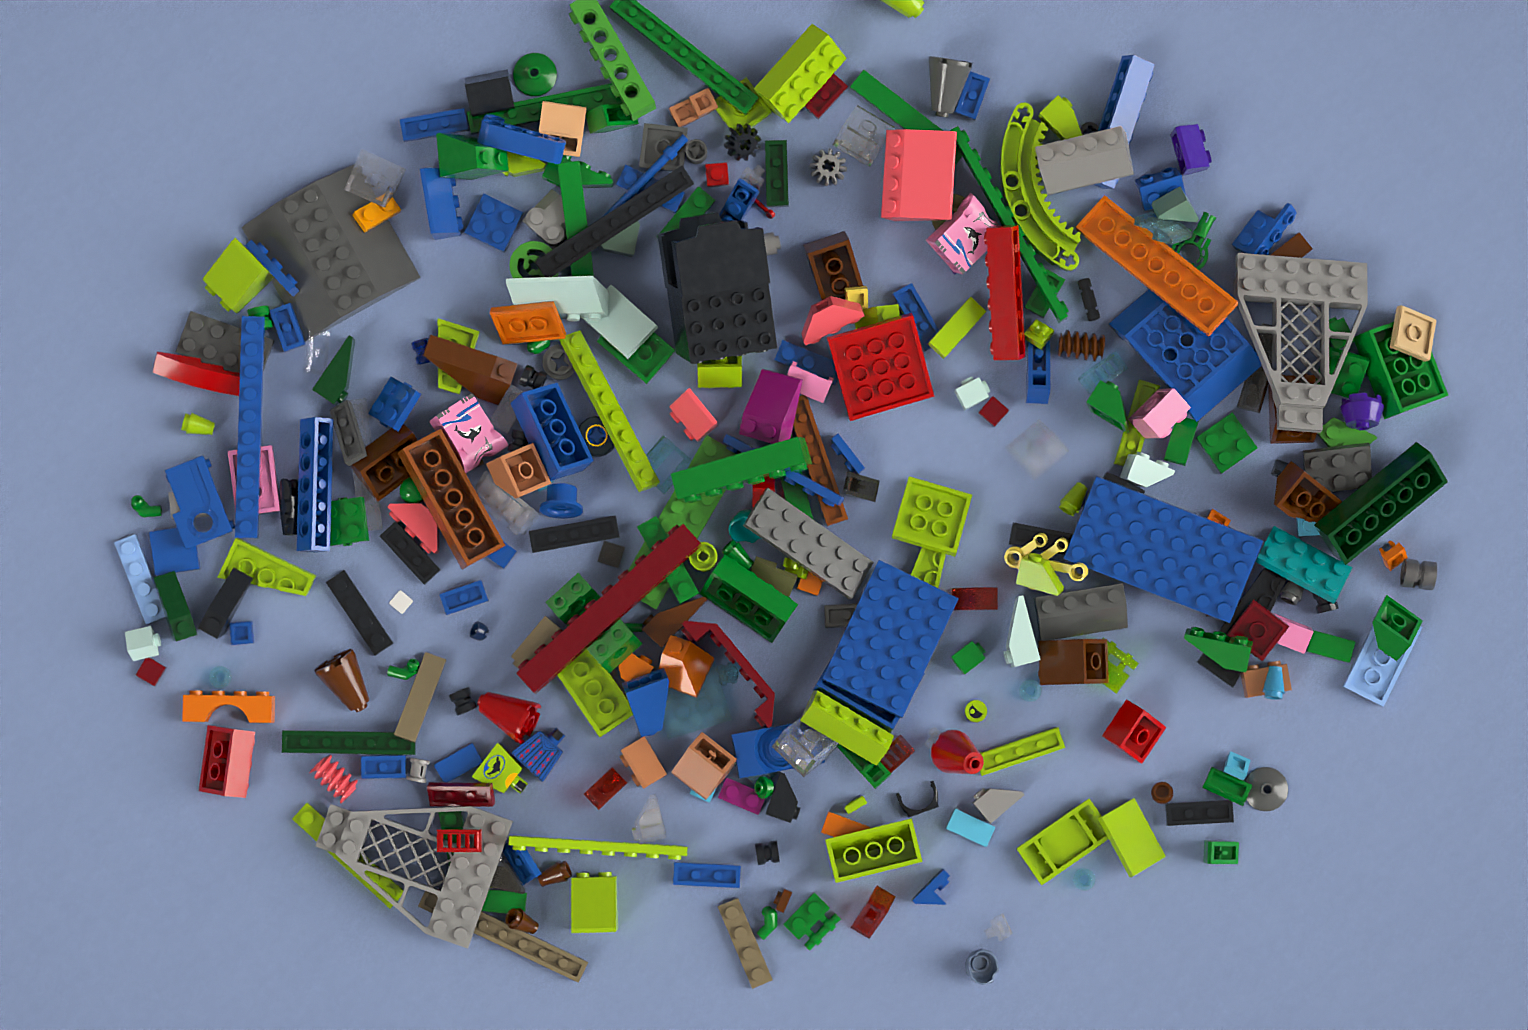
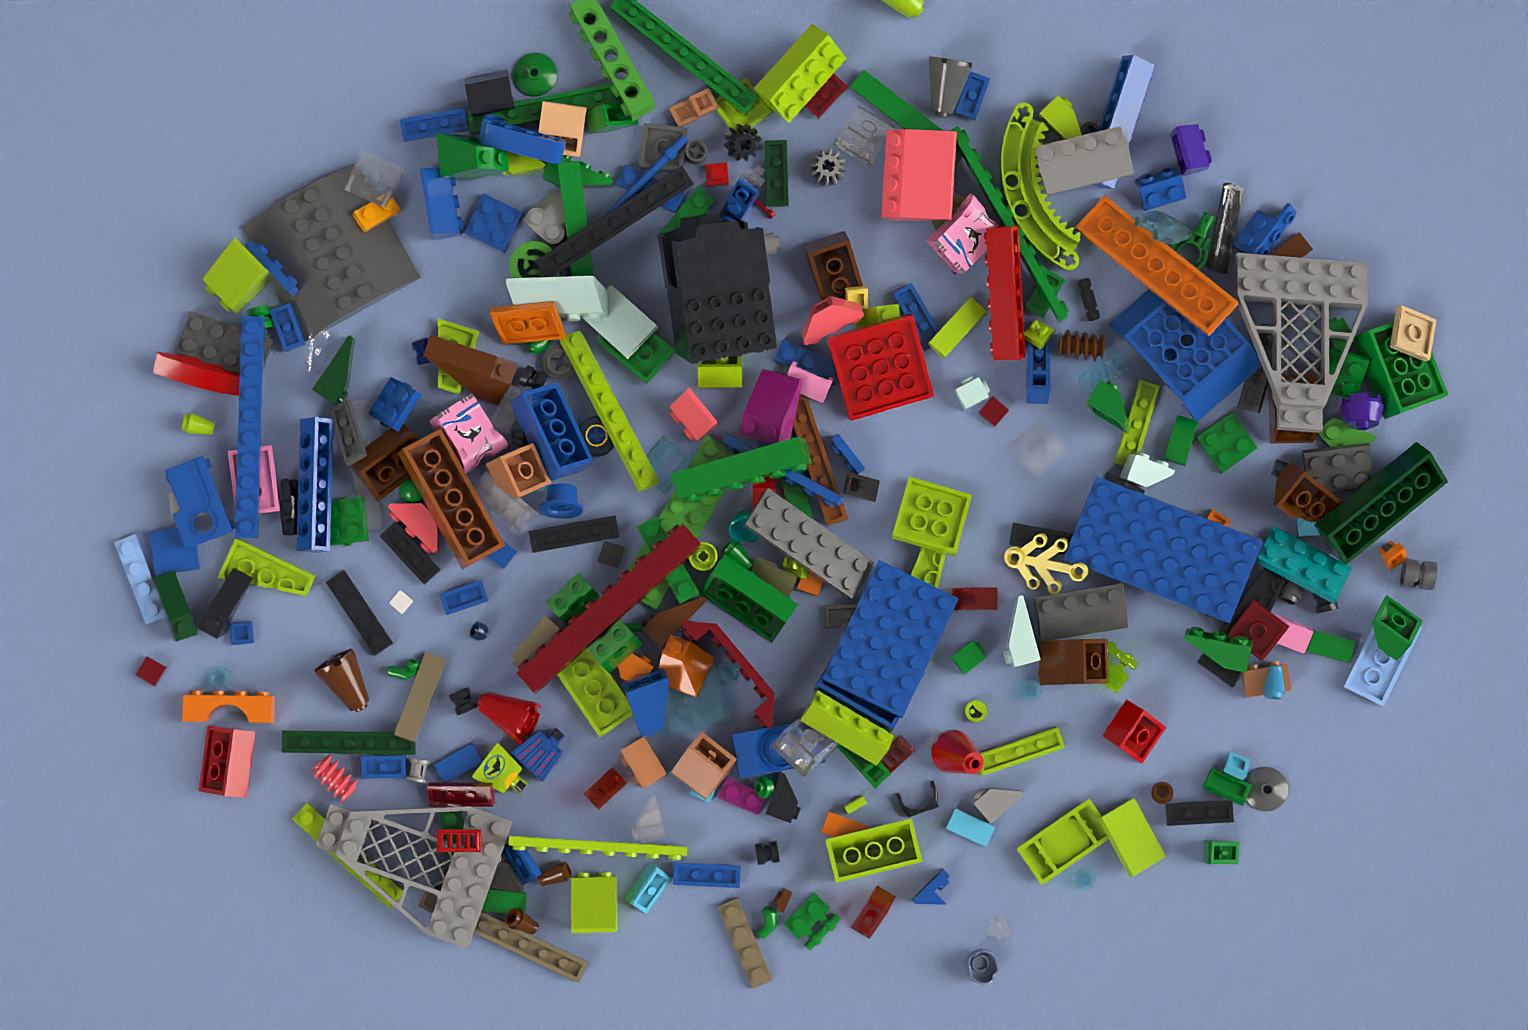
(142, 643): light aqua brick -> none
(143, 507): green arm -> none
(624, 242): sand green slope -> none
(648, 888): none -> medium azure slope
(1038, 575): lime slope -> none
(1073, 499): lime cone -> none
(1160, 413): bright pink brick -> none
(1175, 207): sand green slope -> none
(1225, 228): none -> clear smoke plate

